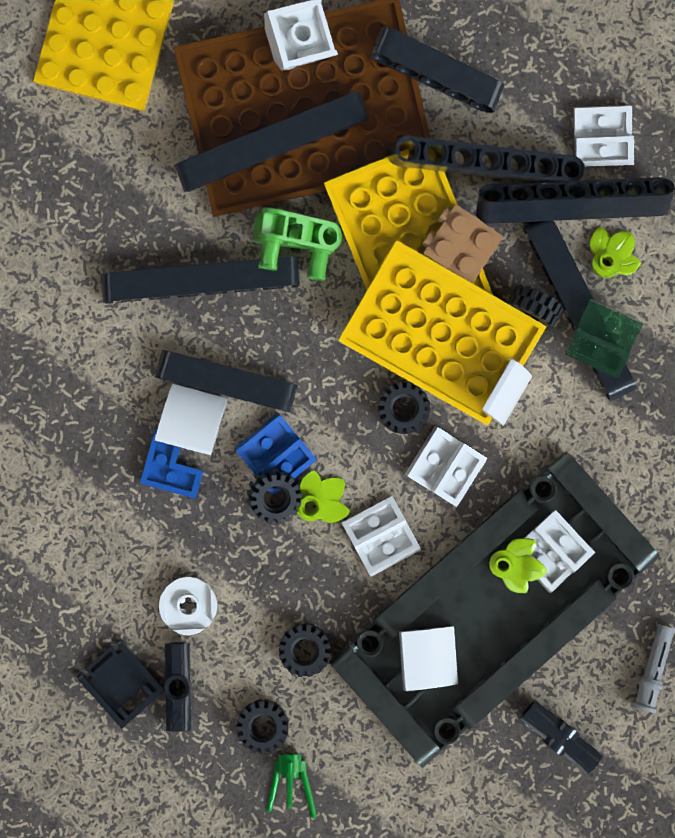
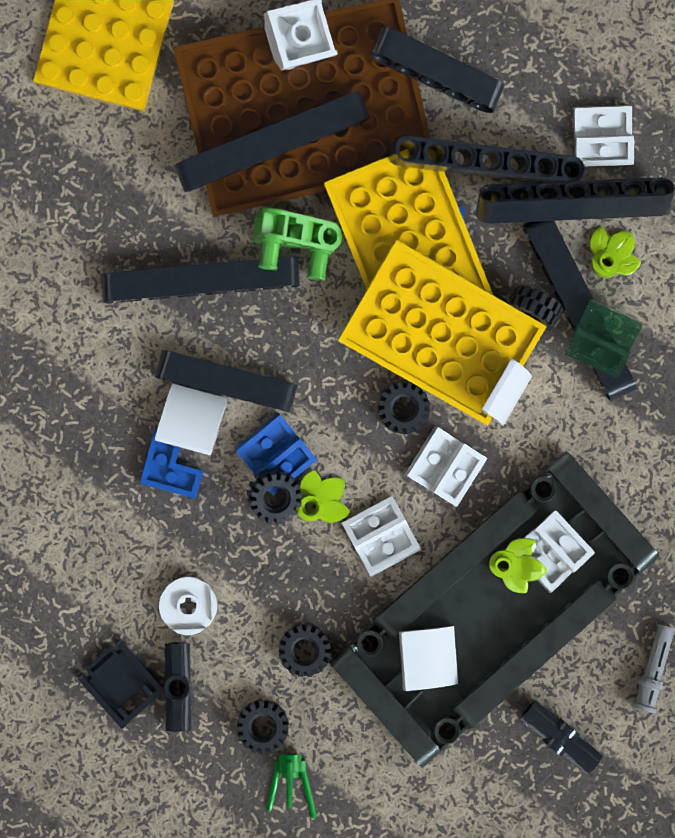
(461, 243): medium nougat plate -> none

